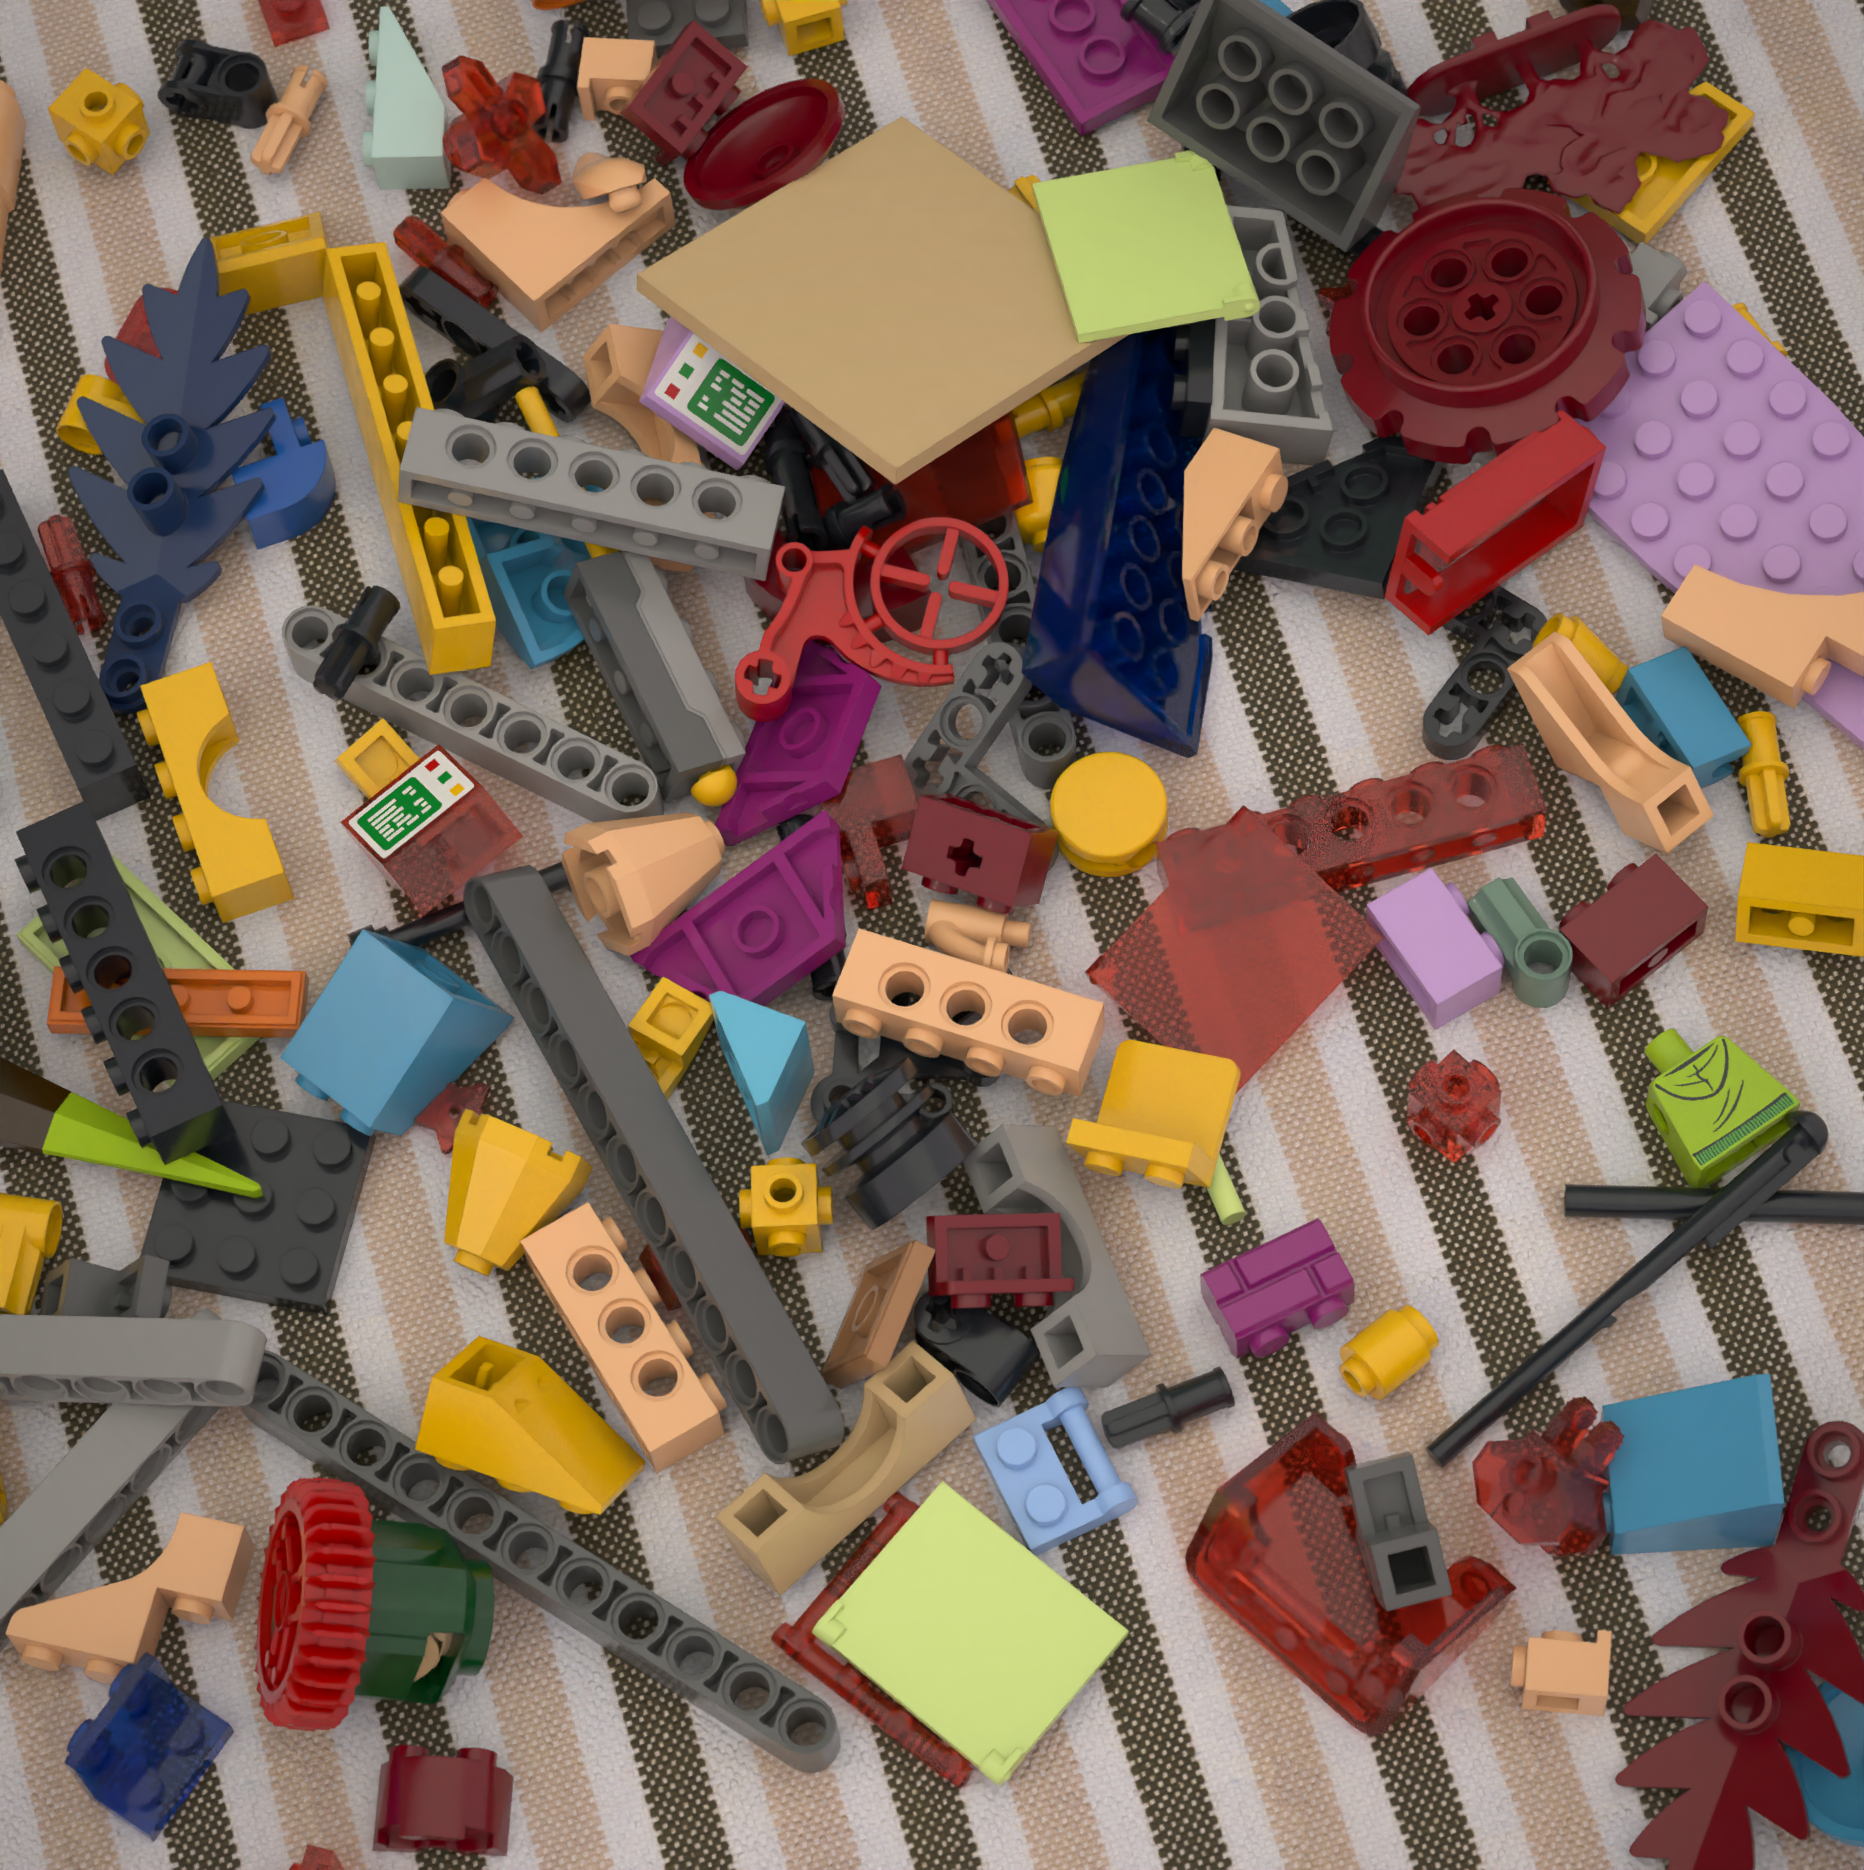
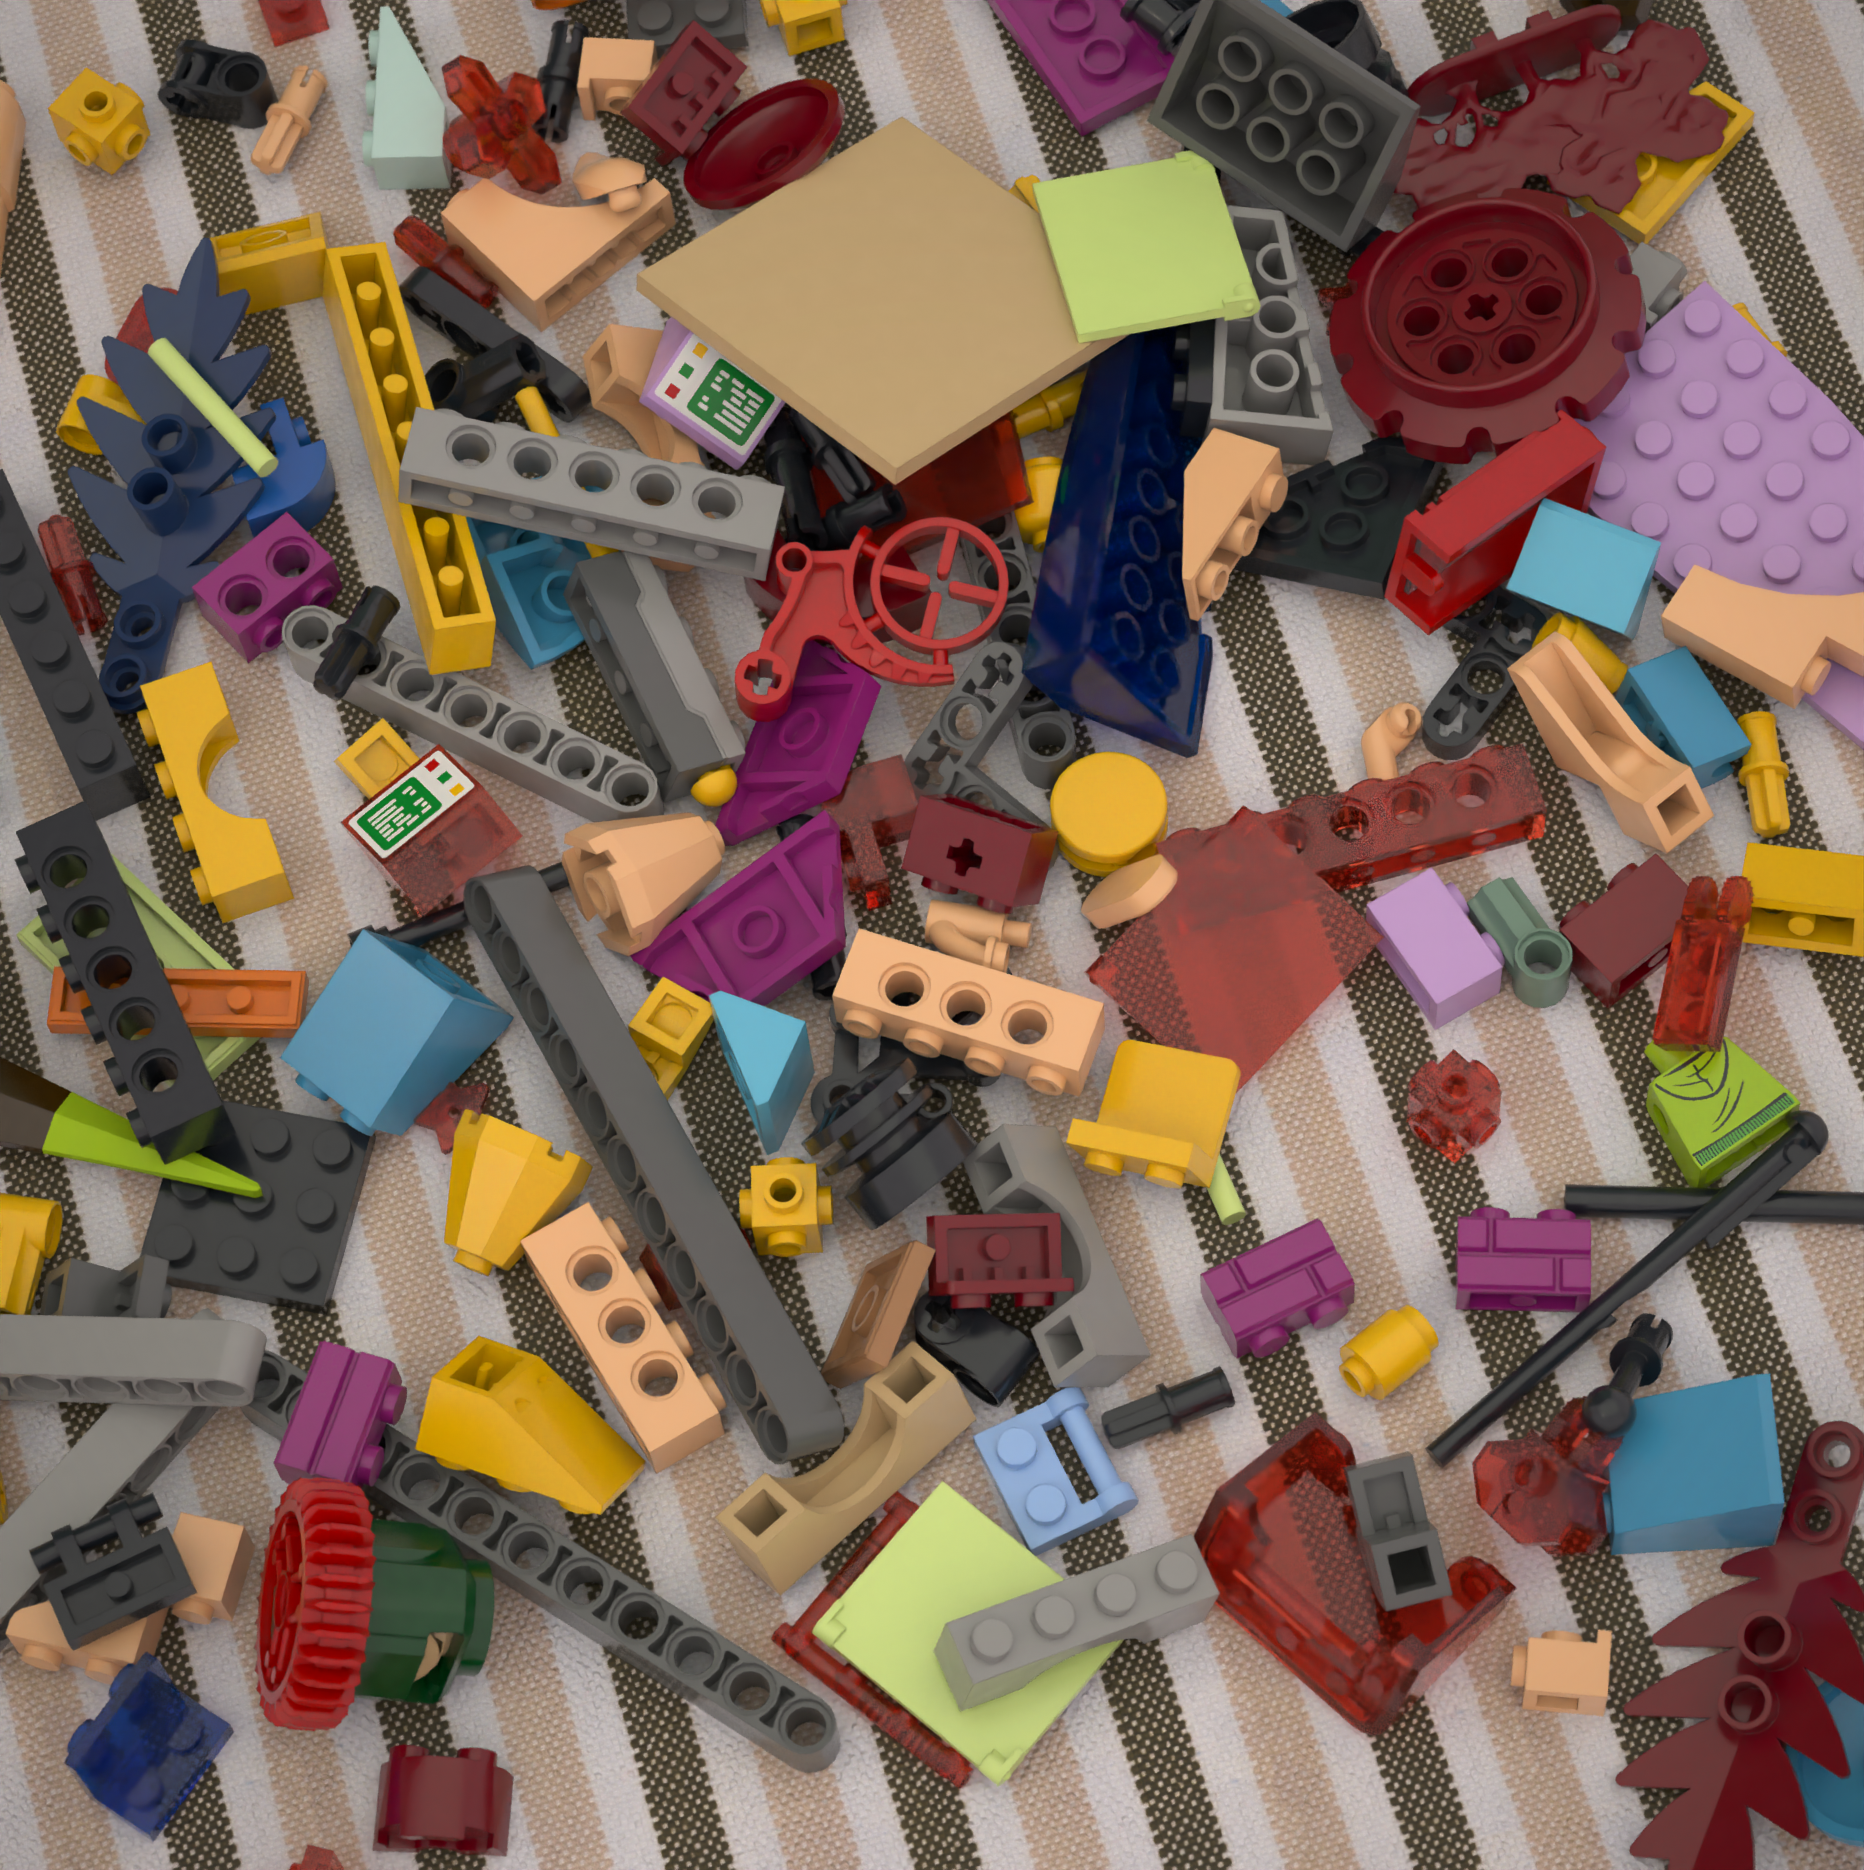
(120, 1585): none -> black plate
(213, 407): none -> yellowish green bar
(257, 579): none -> magenta brick
(341, 1417): none -> magenta brick
(1025, 1636): none -> light grey arch
(1129, 892): none -> light nougat tile
(1388, 738): none -> light nougat arm
(1523, 1261): none -> magenta brick
(1586, 568): none -> medium azure slope
(1635, 1364): none -> black pin
(1703, 965): none -> clear red hinge

